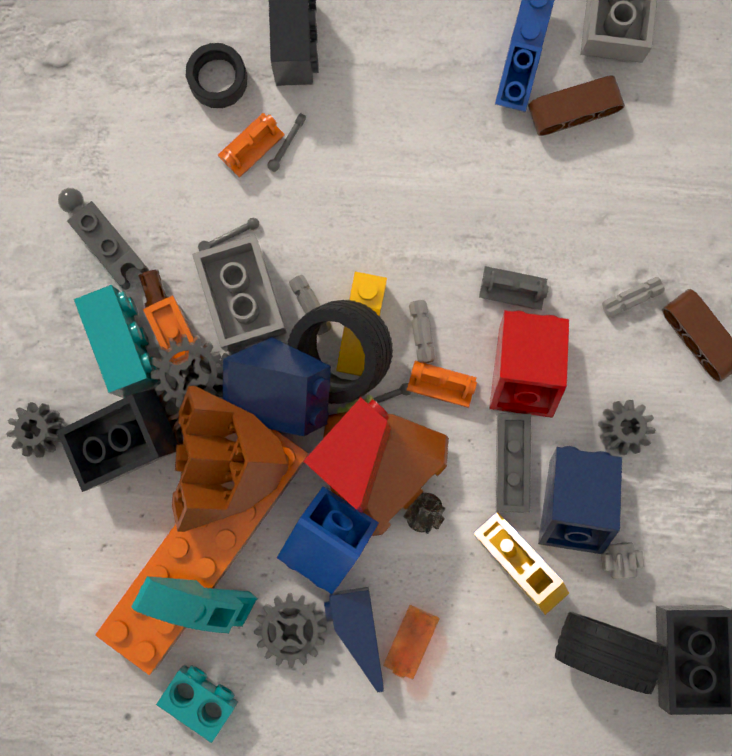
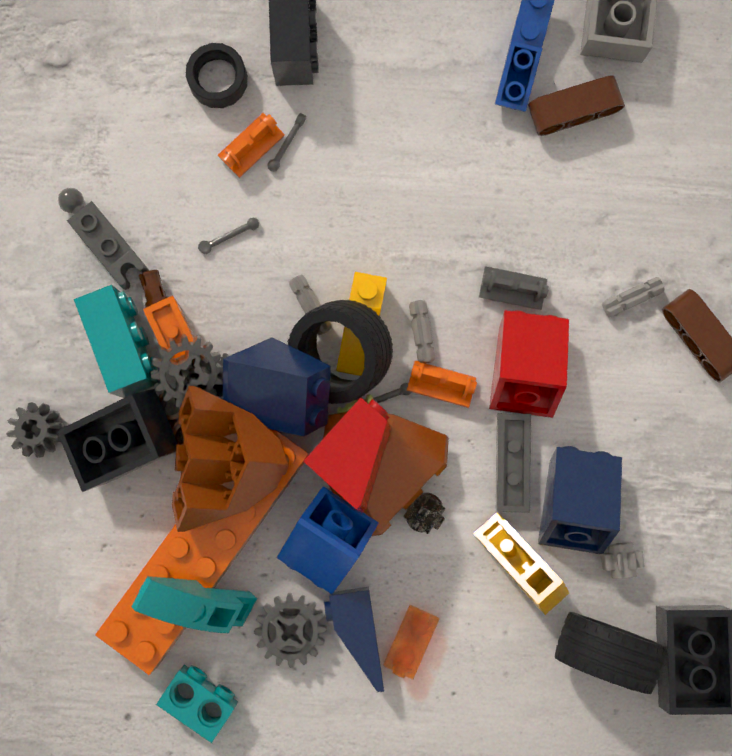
(239, 293): light grey brick -> none
(639, 427): dark grey gear -> none

